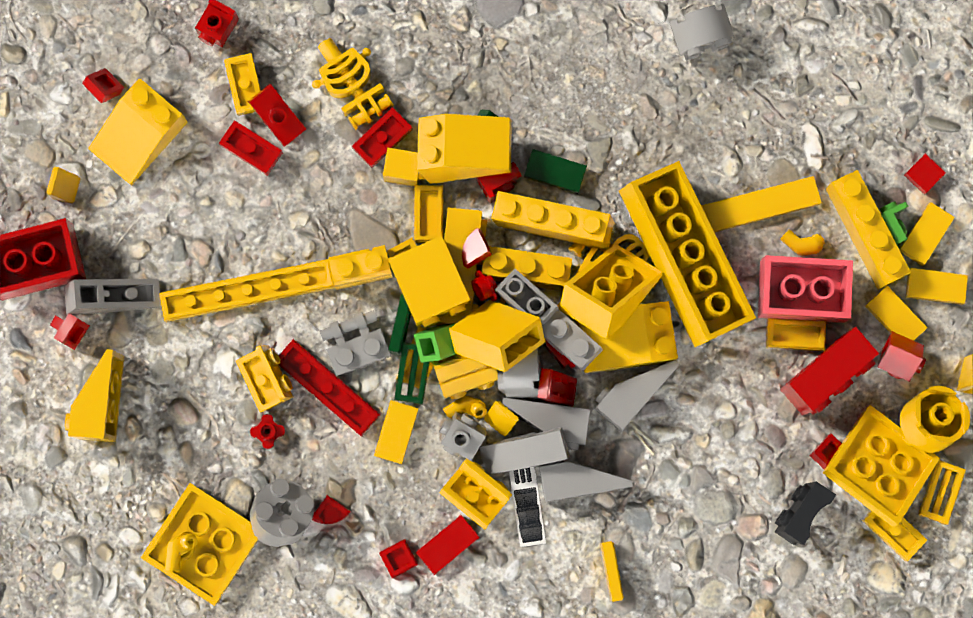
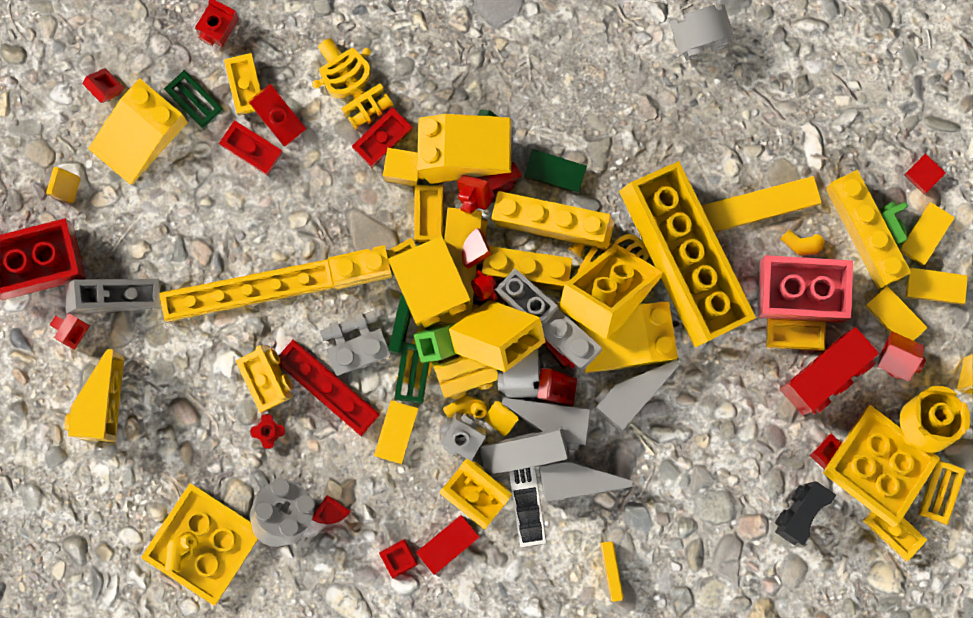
(210, 116): none -> dark green tile
(473, 194): none -> red tile

